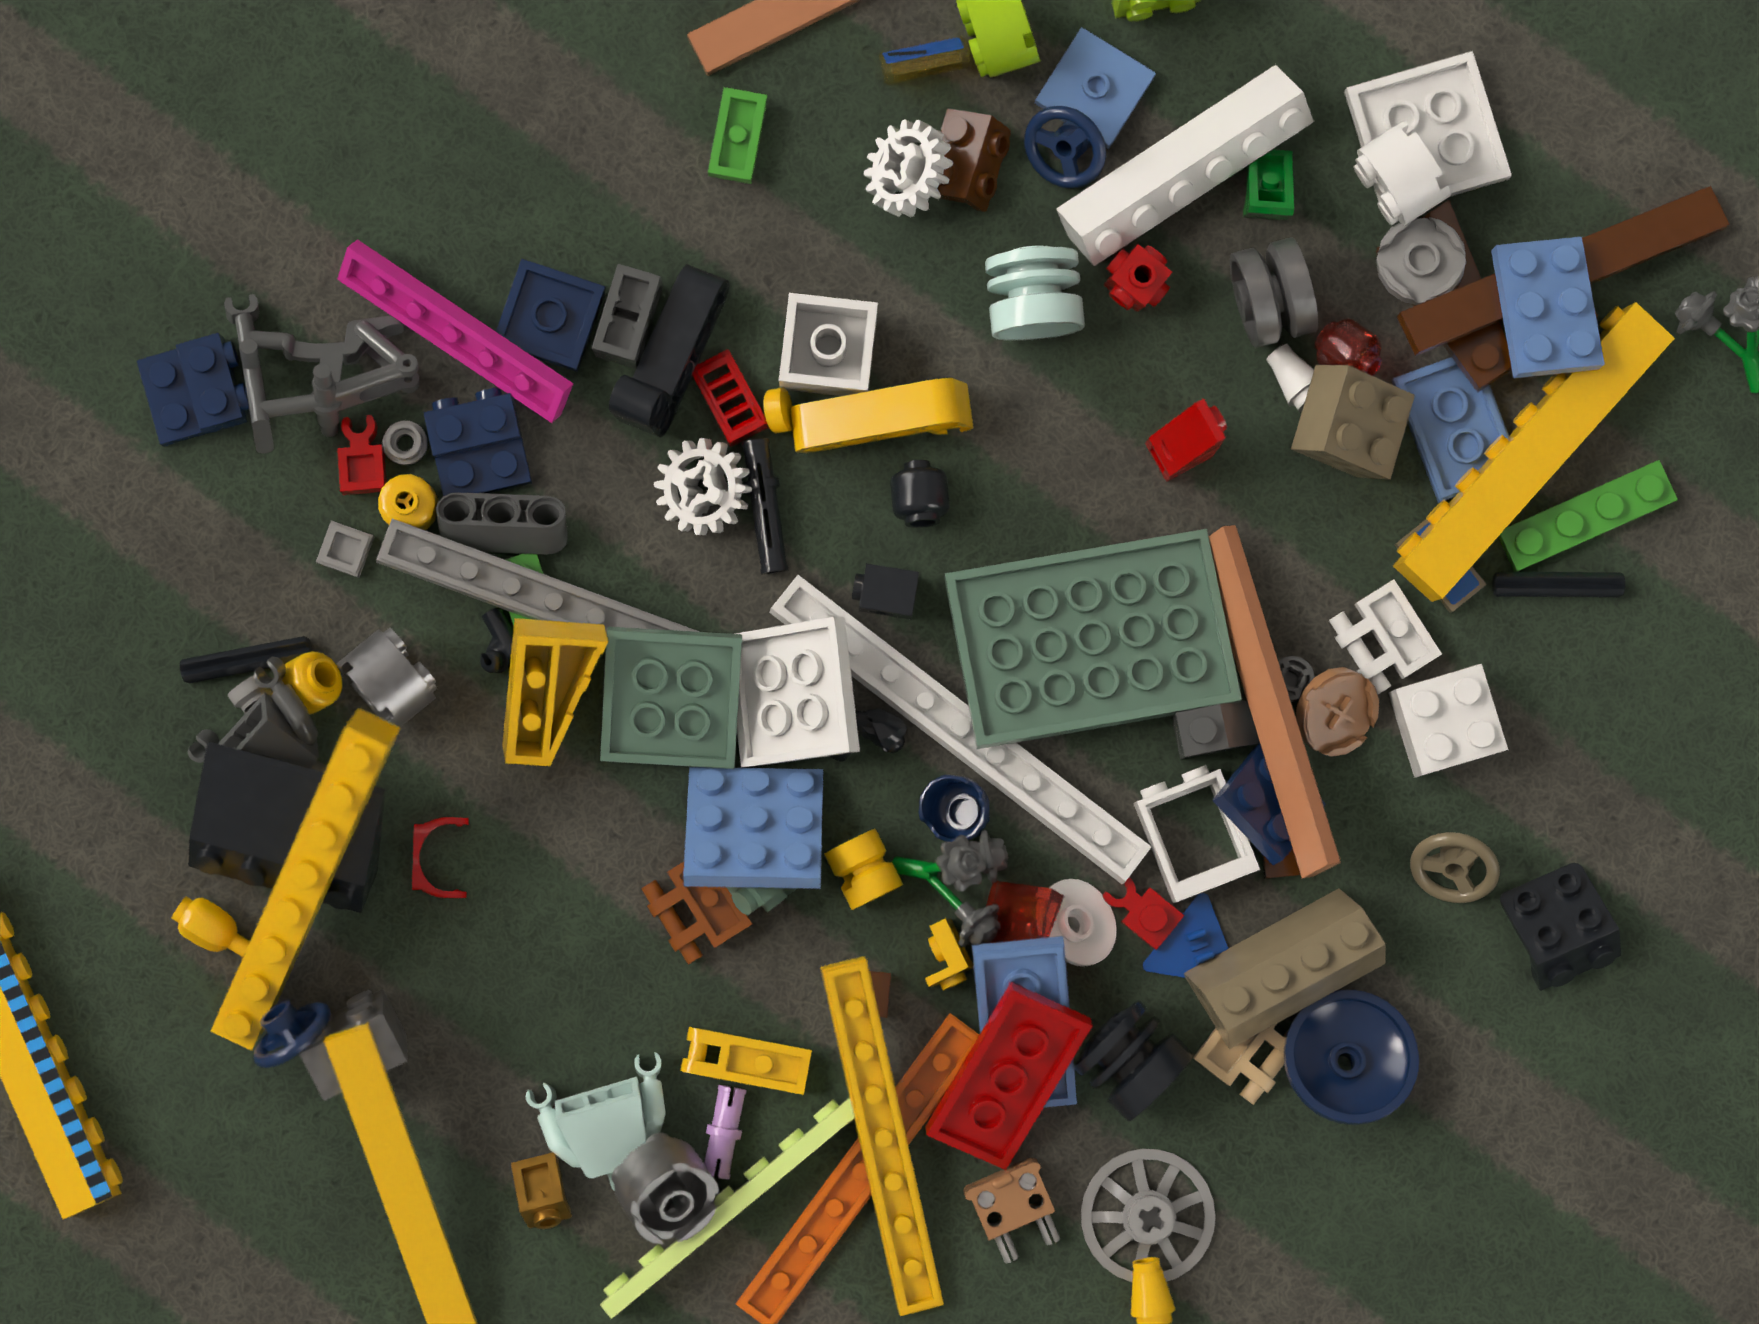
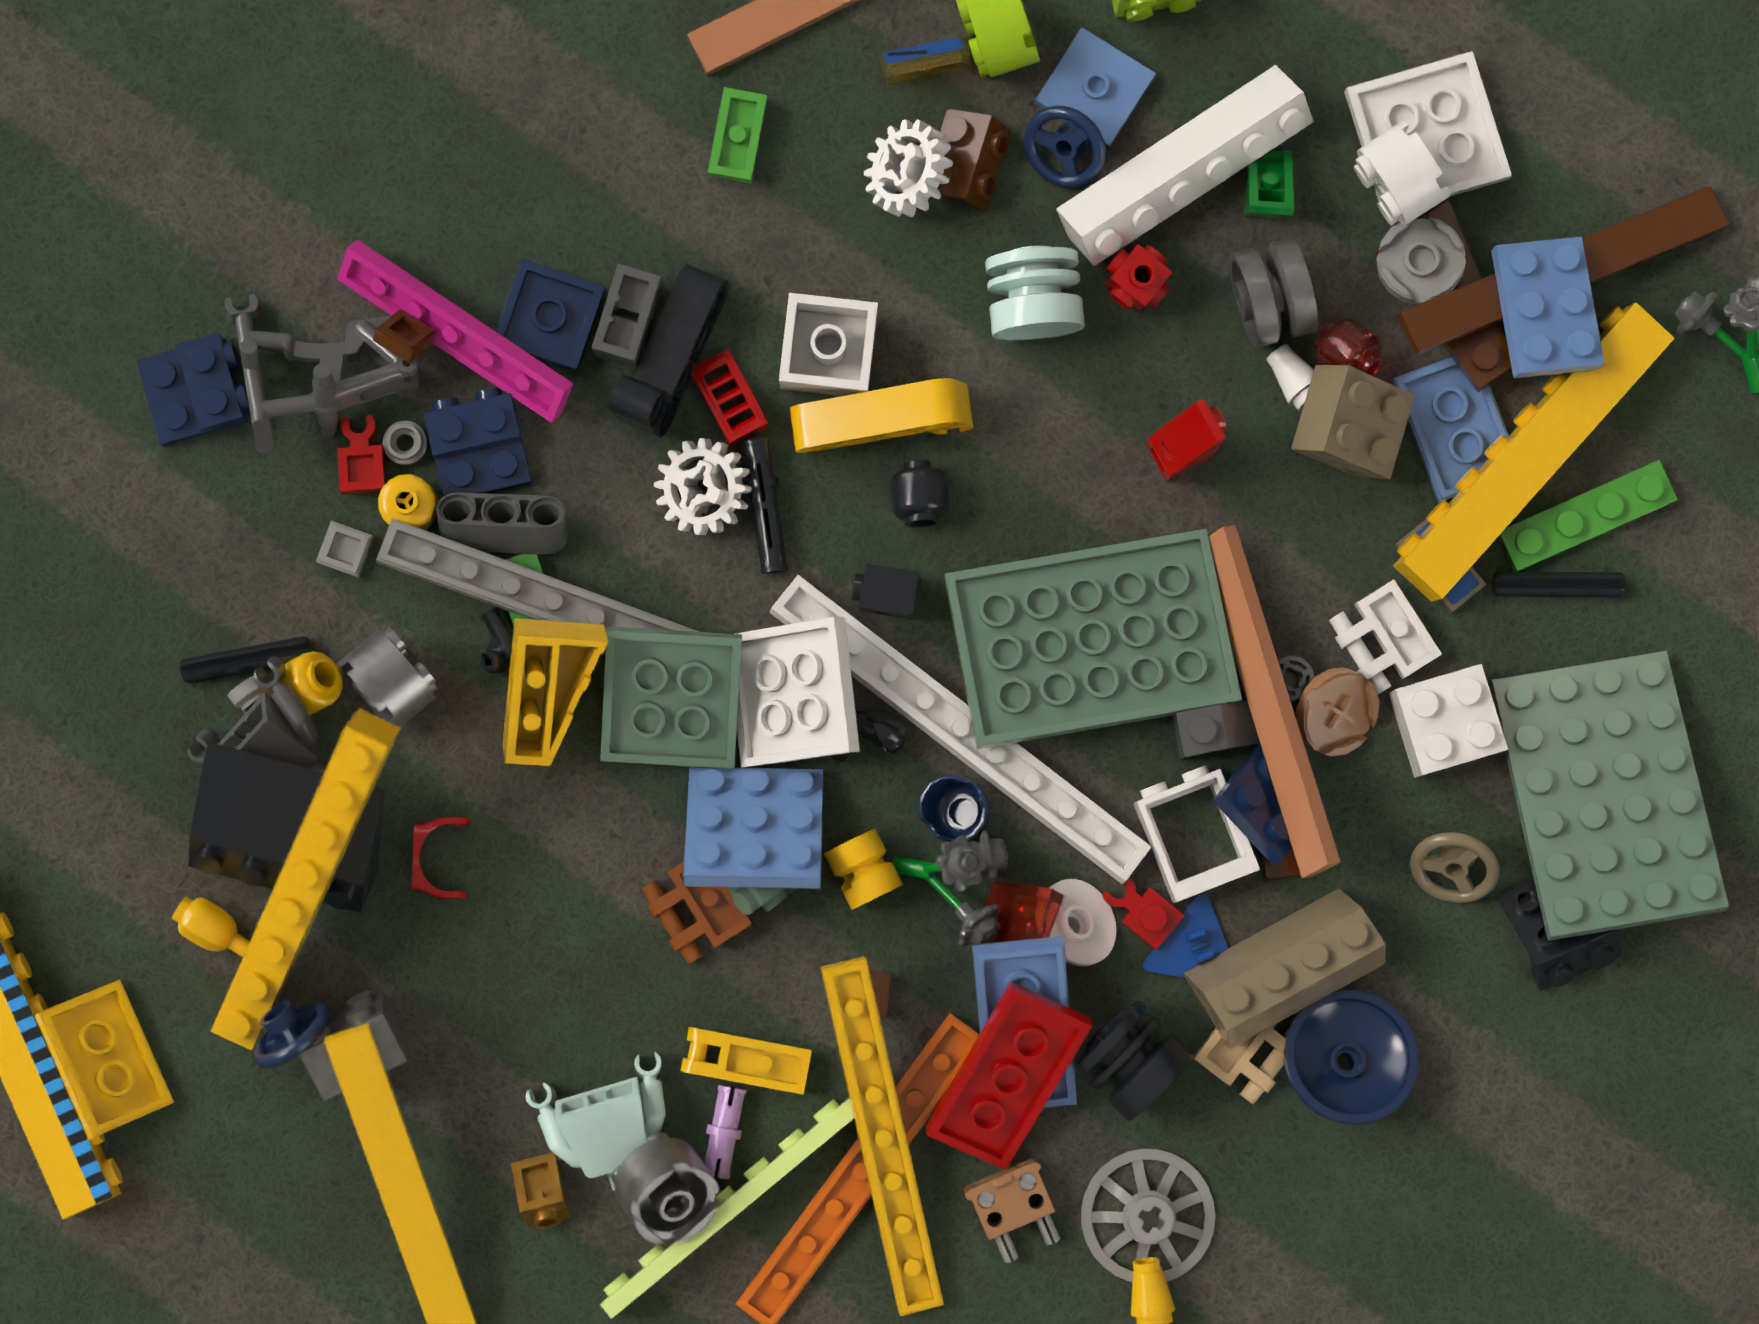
(104, 1059): none -> yellow tile
(404, 335): none -> reddish brown tile
(777, 410): yellow tile -> none
(946, 947): yellow bracket -> none
(1608, 796): none -> sand green plate

